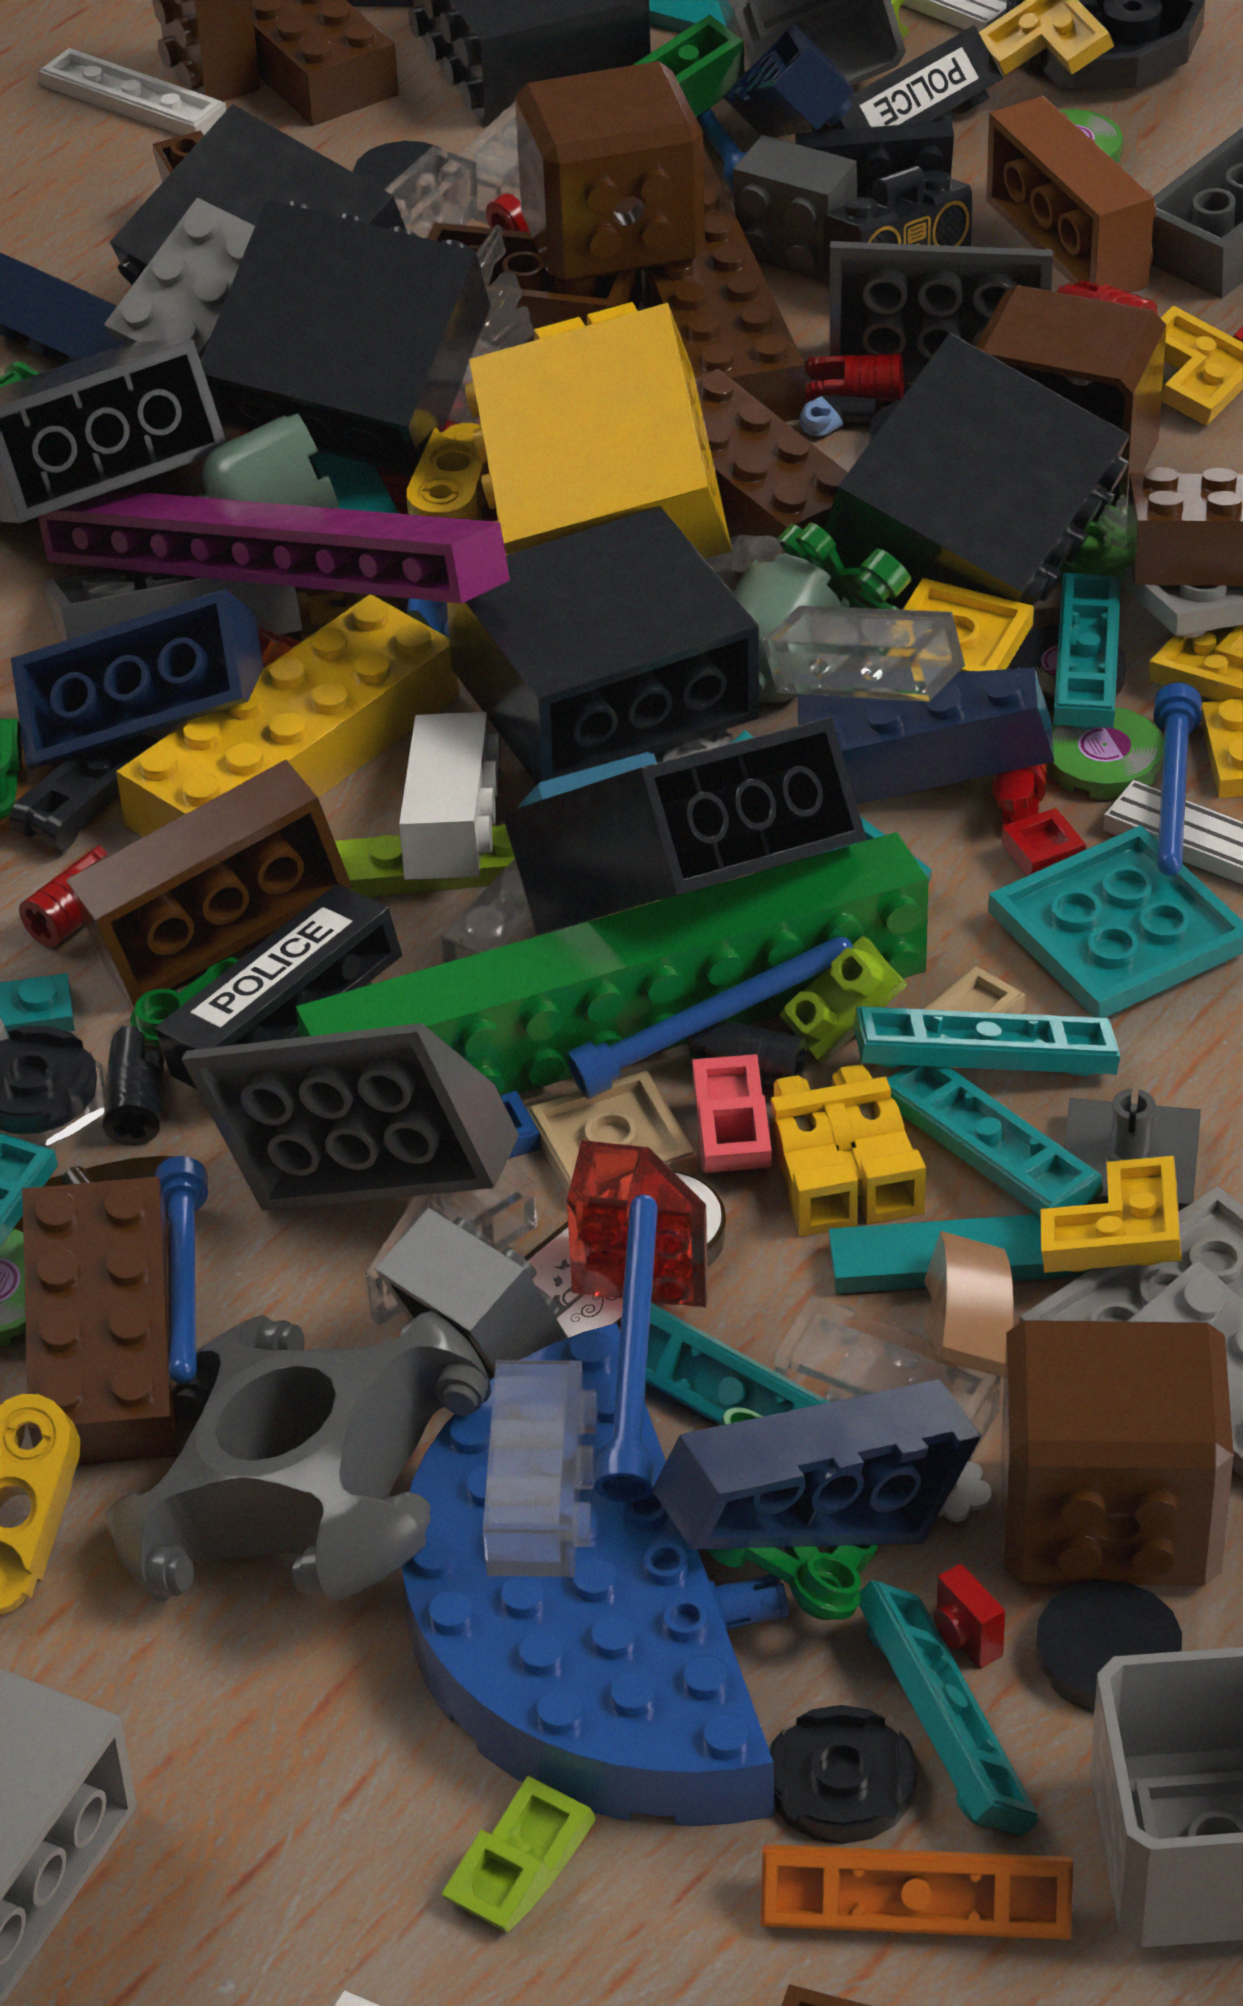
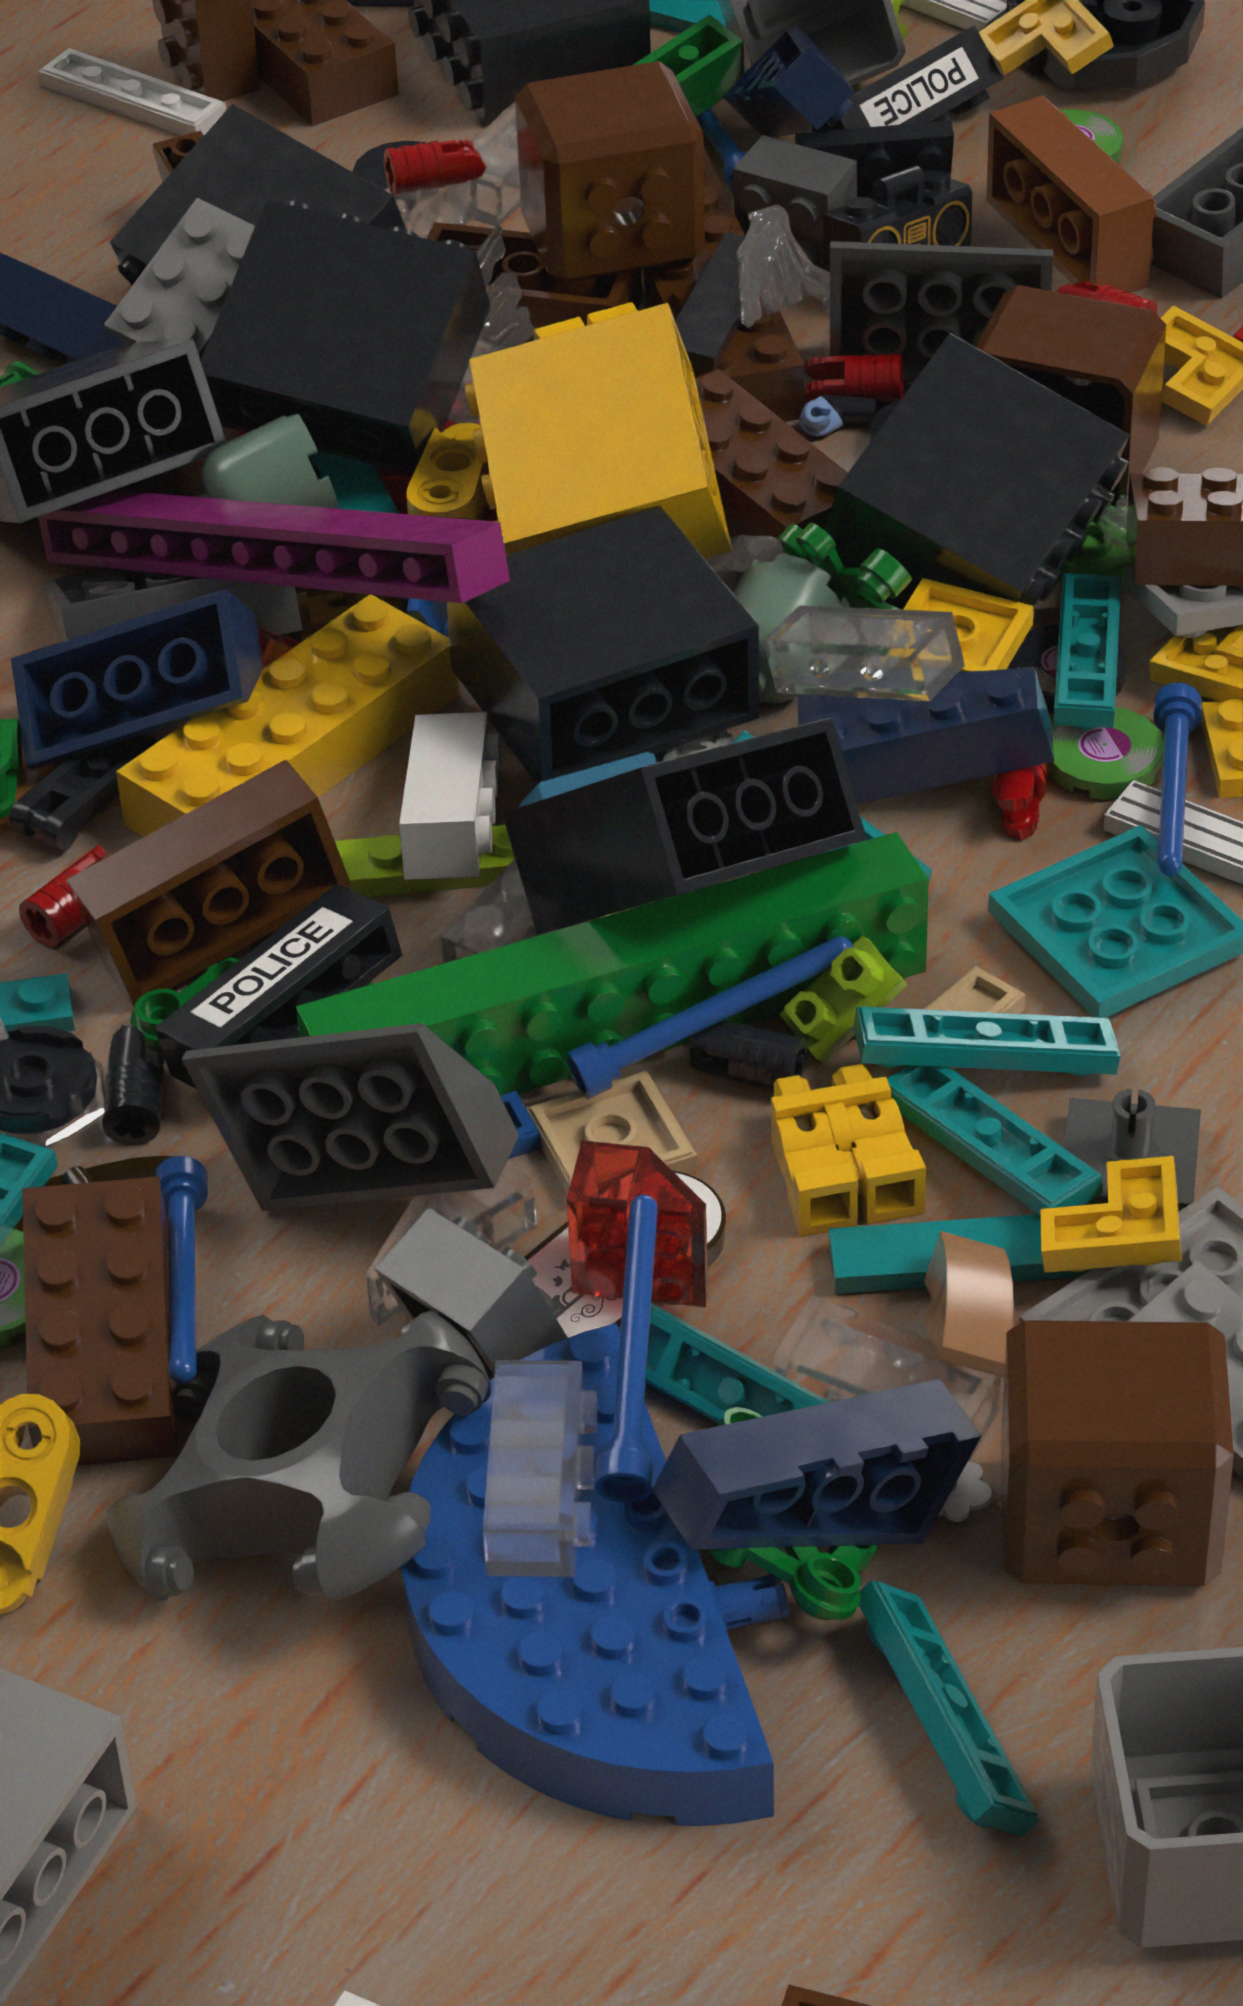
(431, 166): none -> red hinge
(506, 213): red tile -> none
(522, 1857): lime slope -> none
(713, 308): none -> black tile
(731, 1114): coral brick -> none
(776, 267): none -> clear animal
(842, 1774): black tile -> none
(917, 1891): orange plate -> none
(969, 1616): red plate -> none
(1041, 841): red plate -> none
(1094, 1624): black tile -> none

